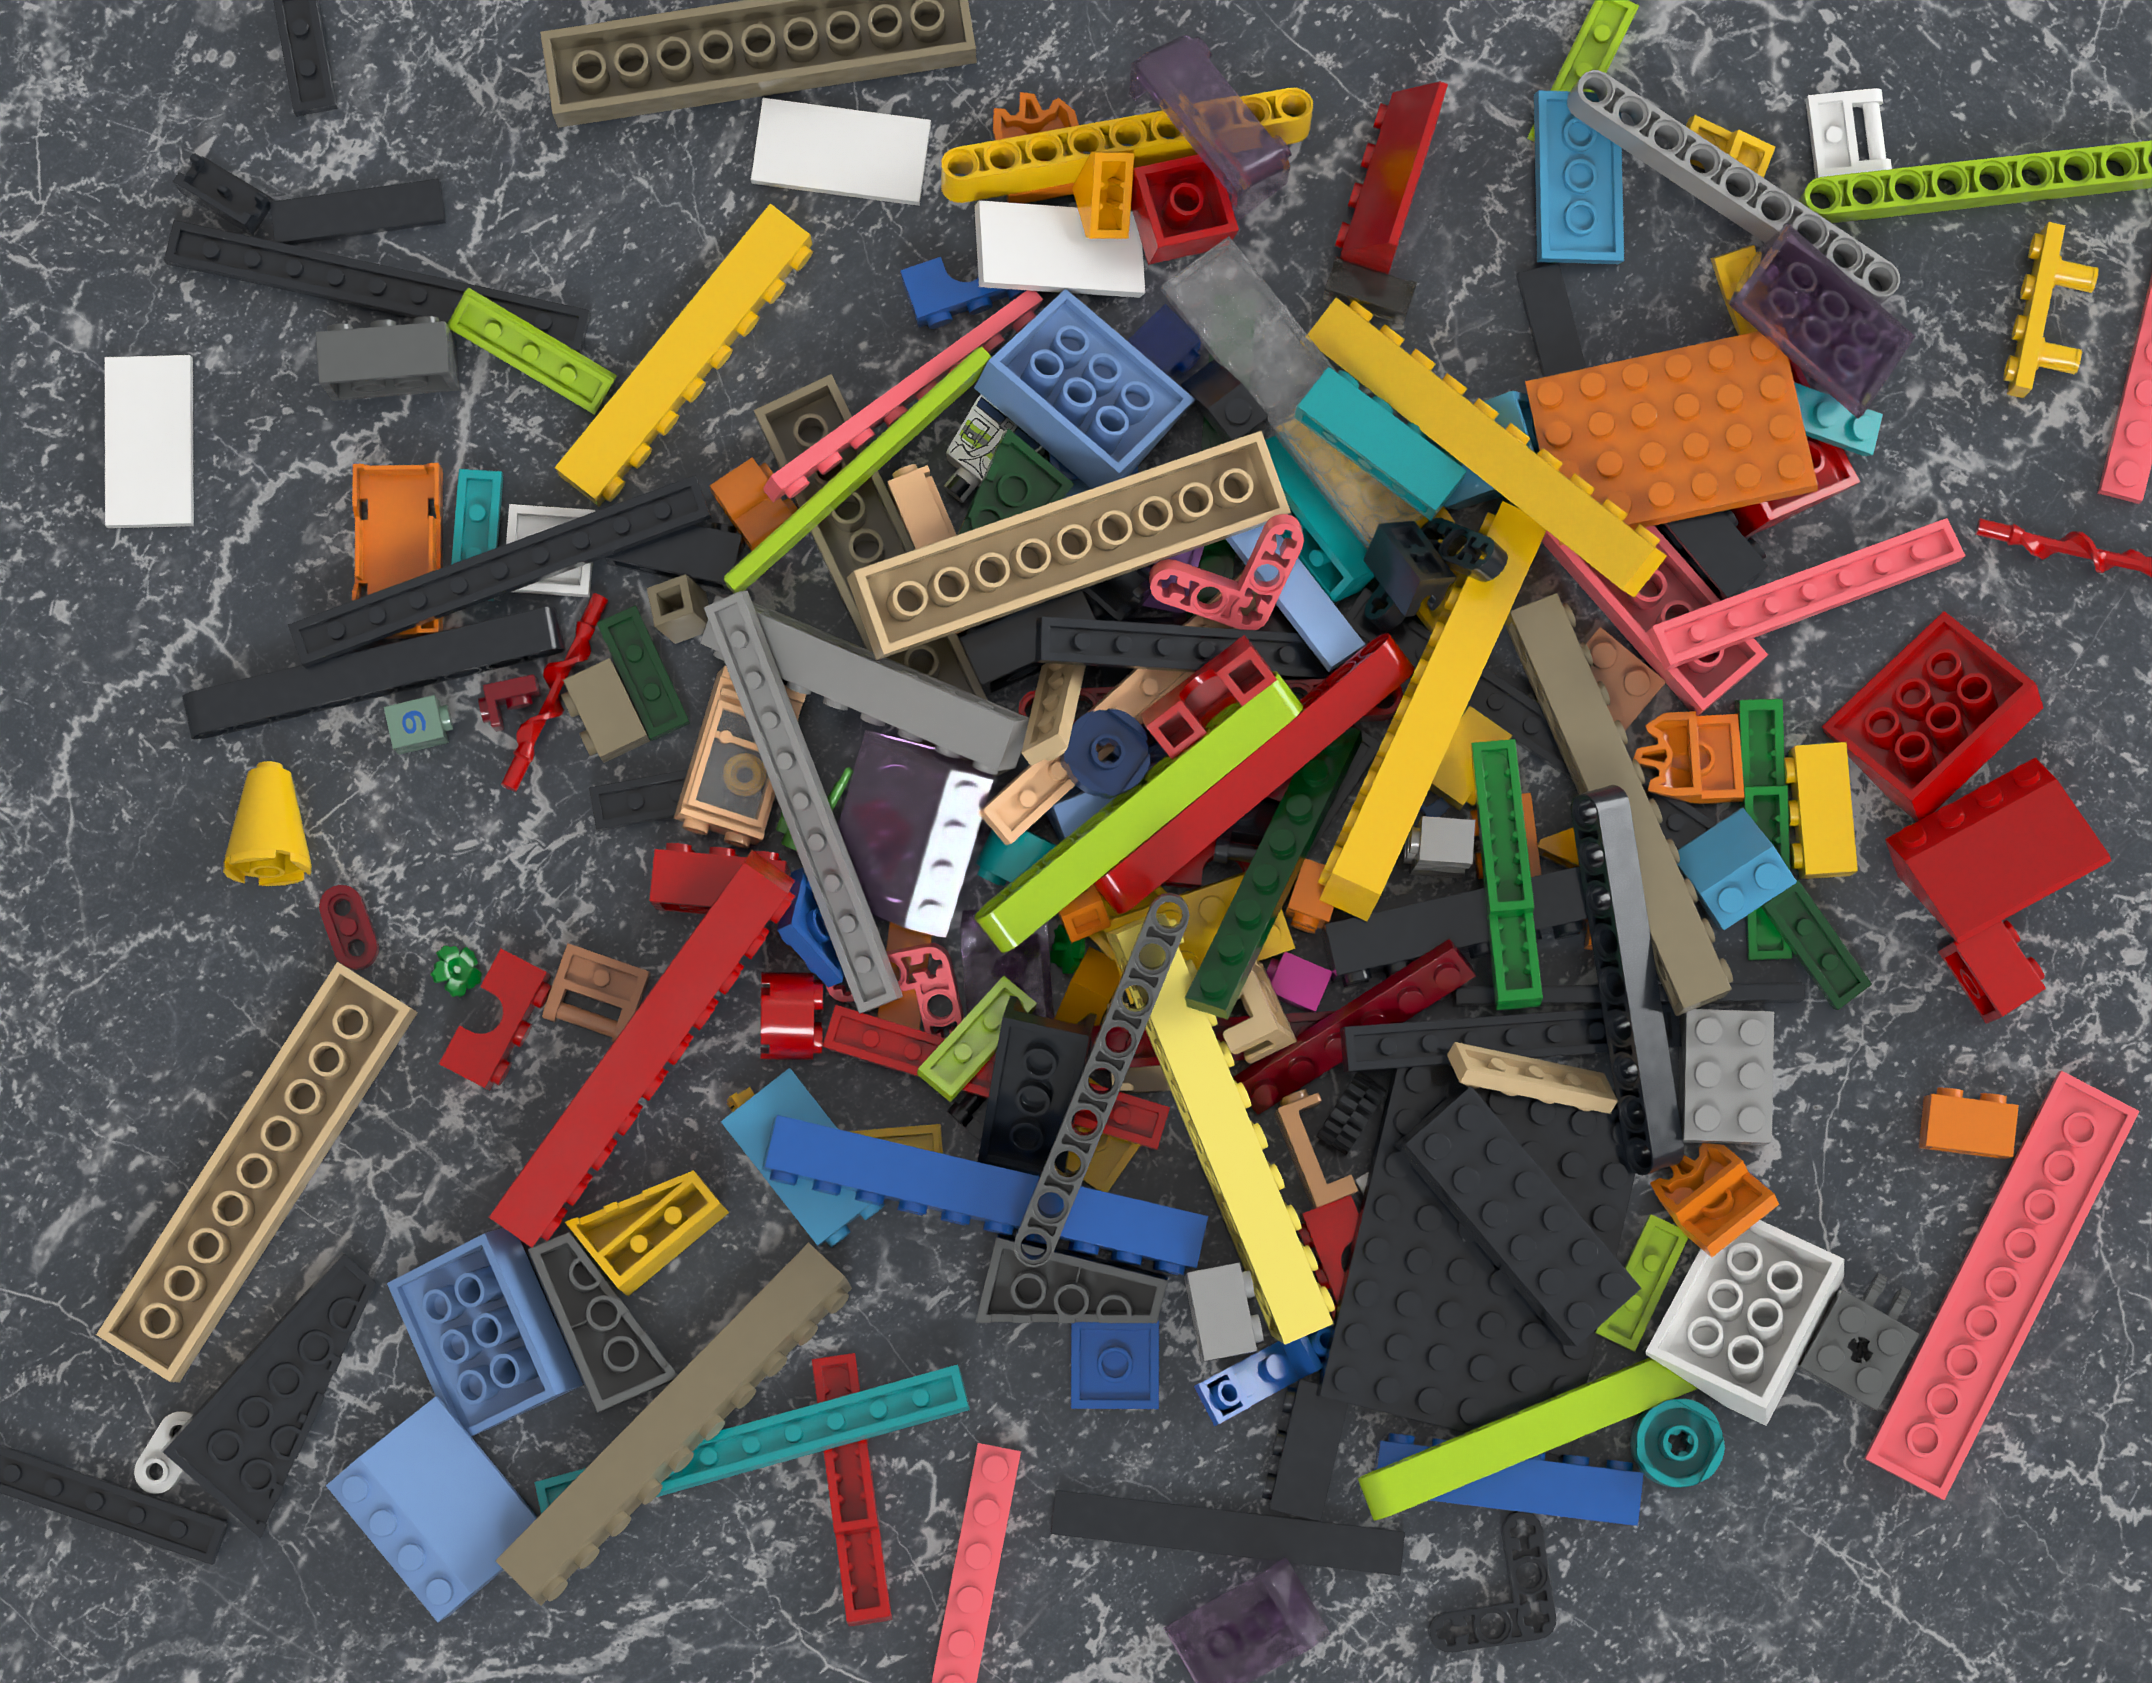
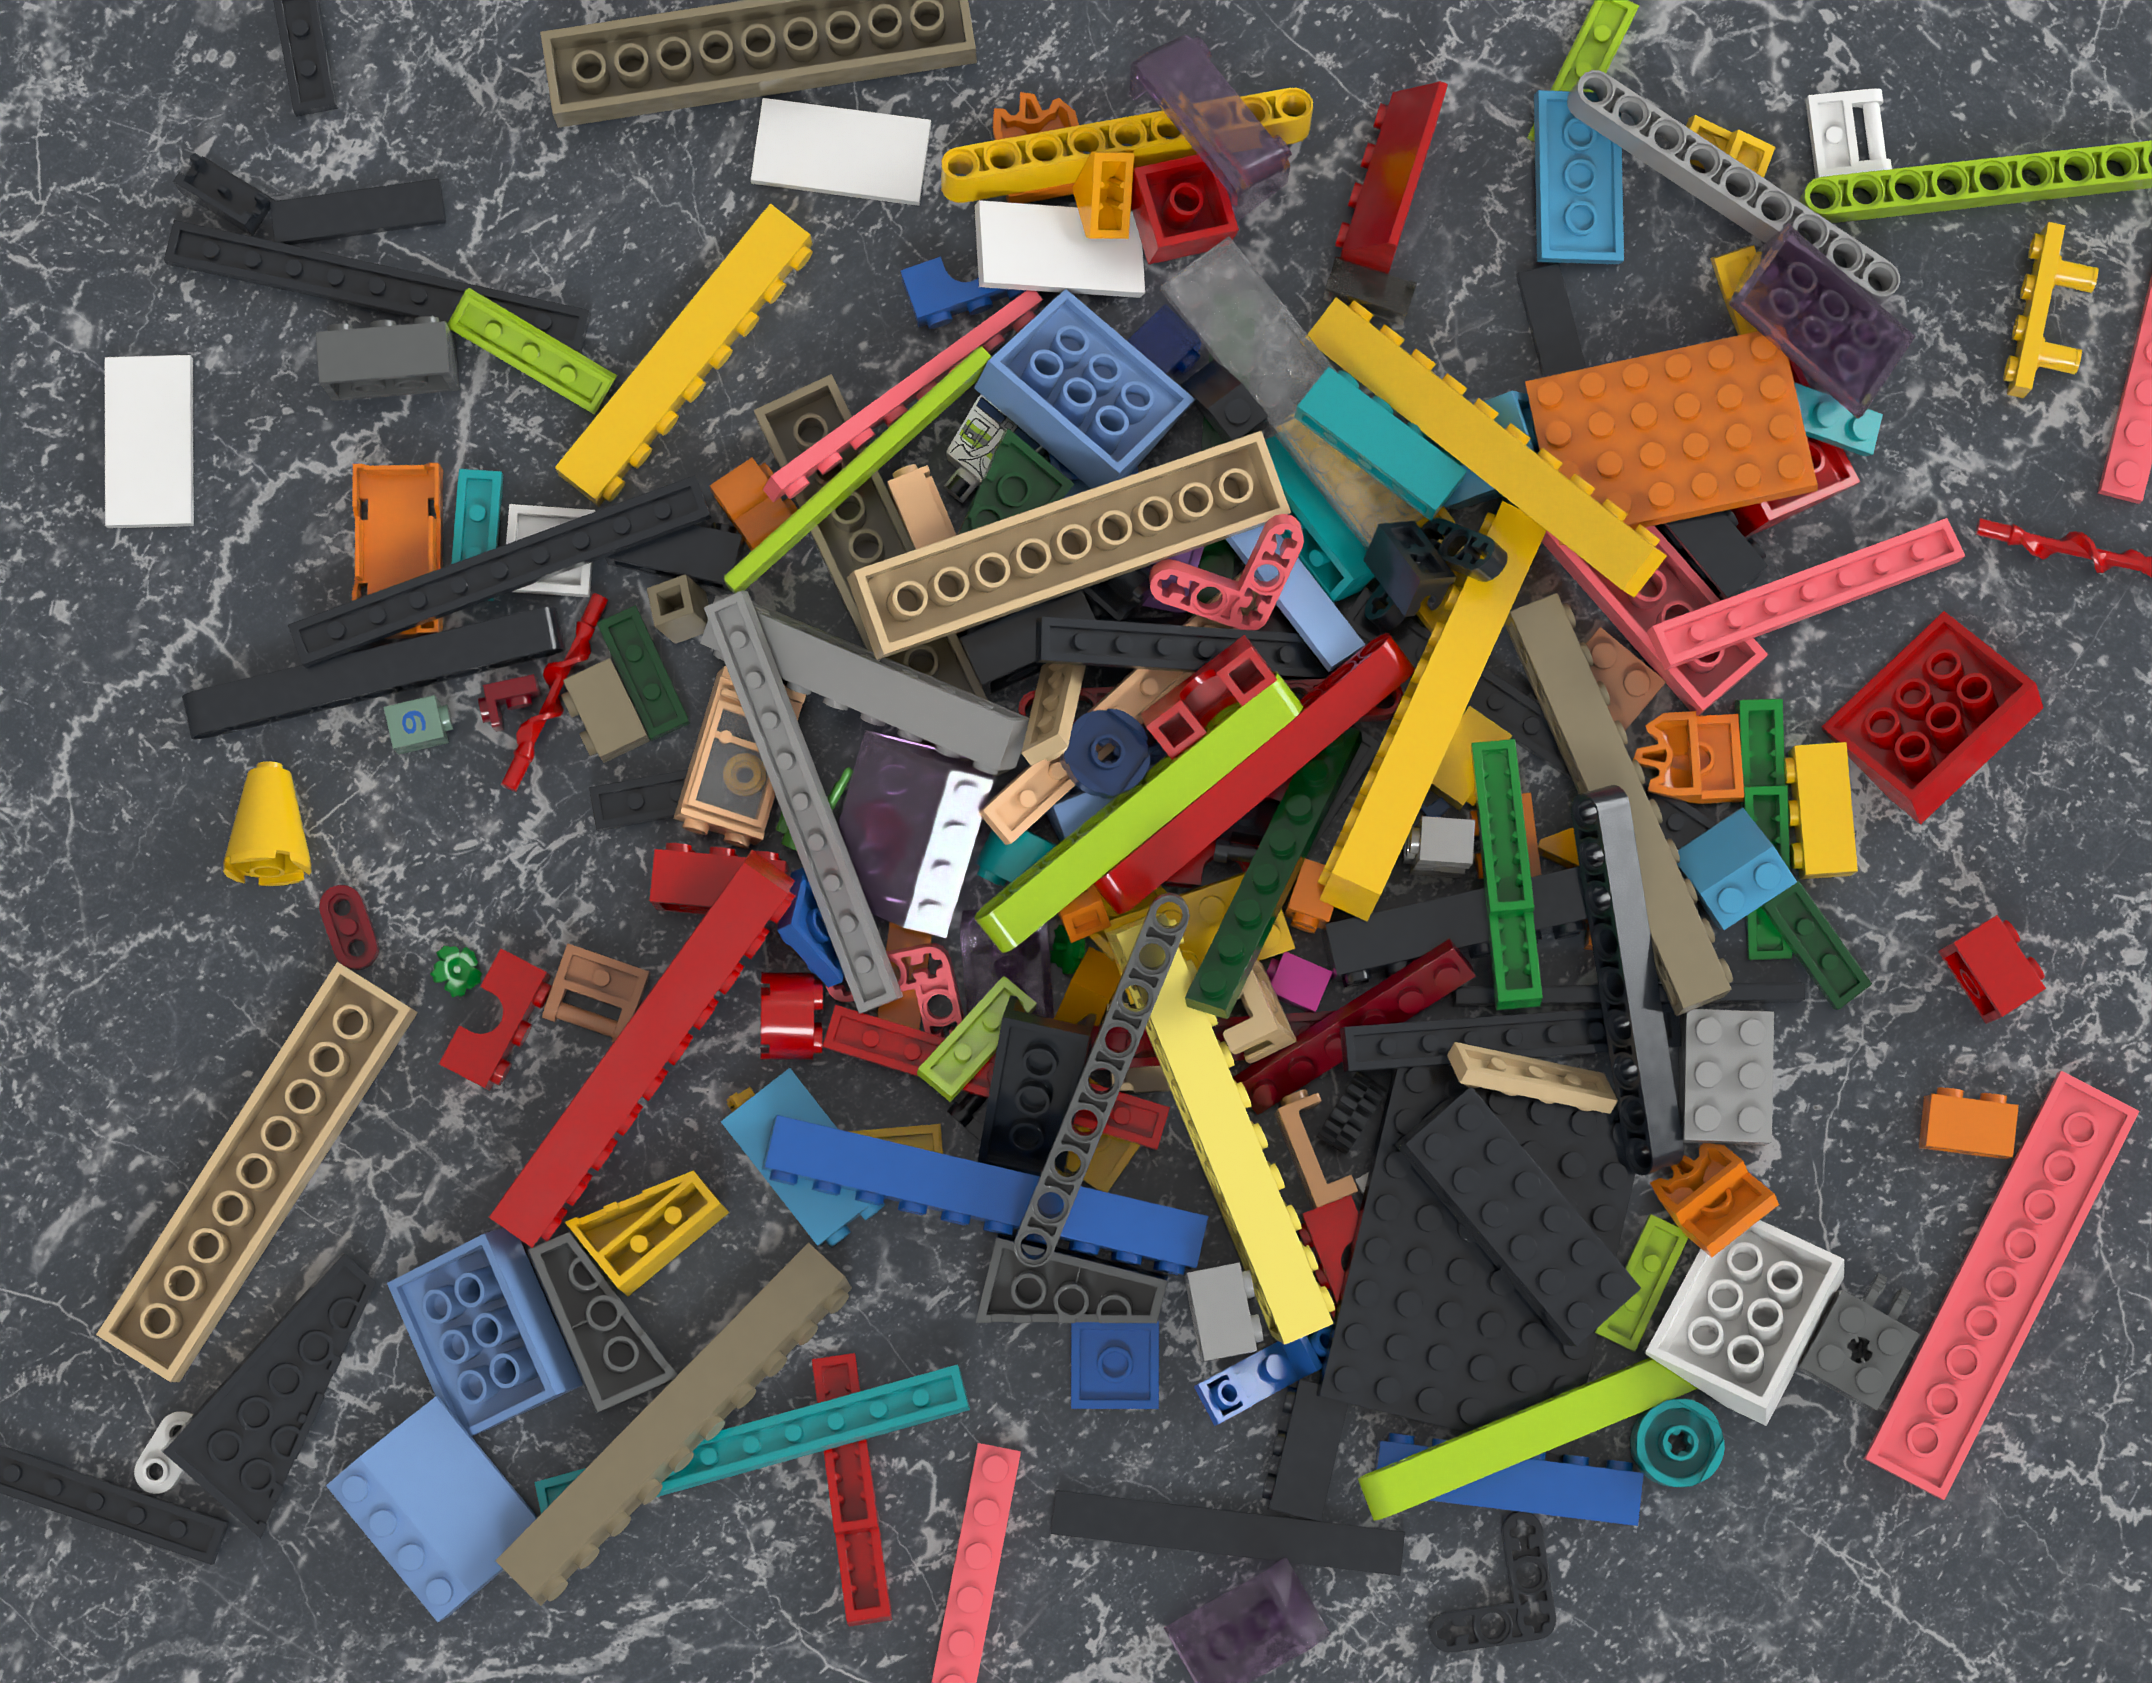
(1996, 850): red slope -> none

